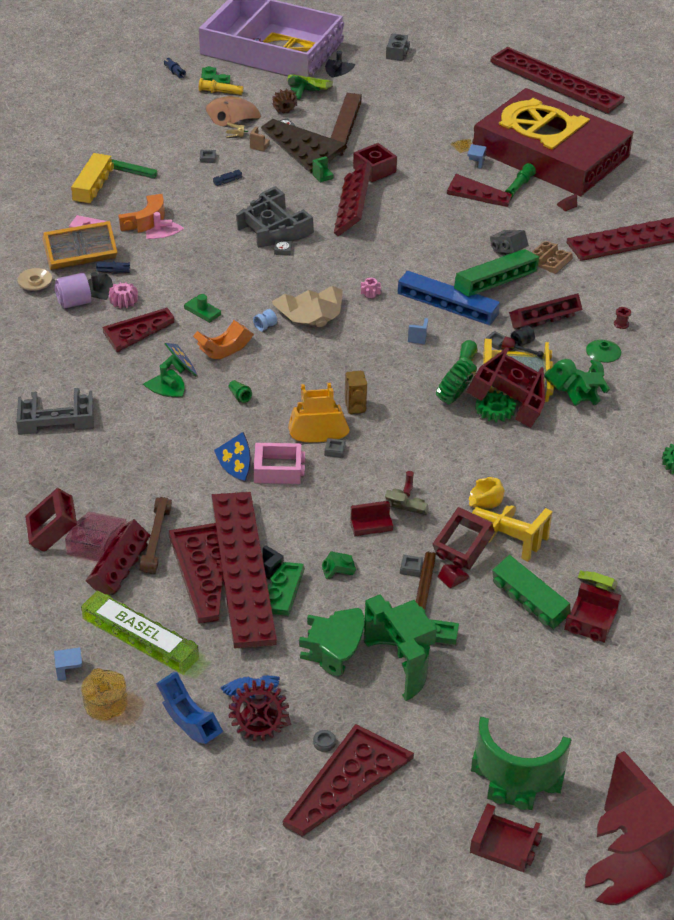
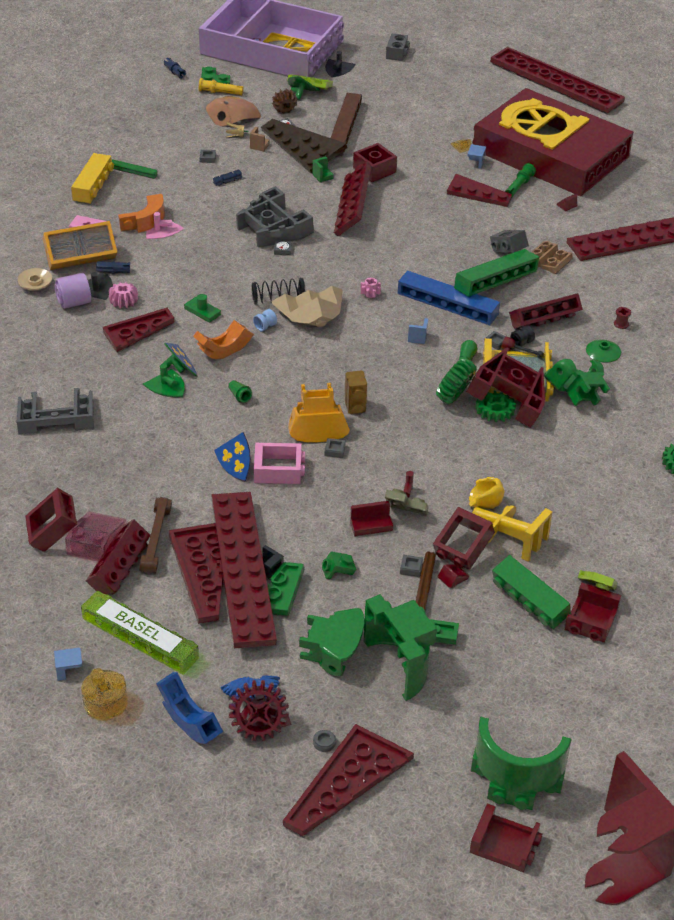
(301, 288): none -> black piece

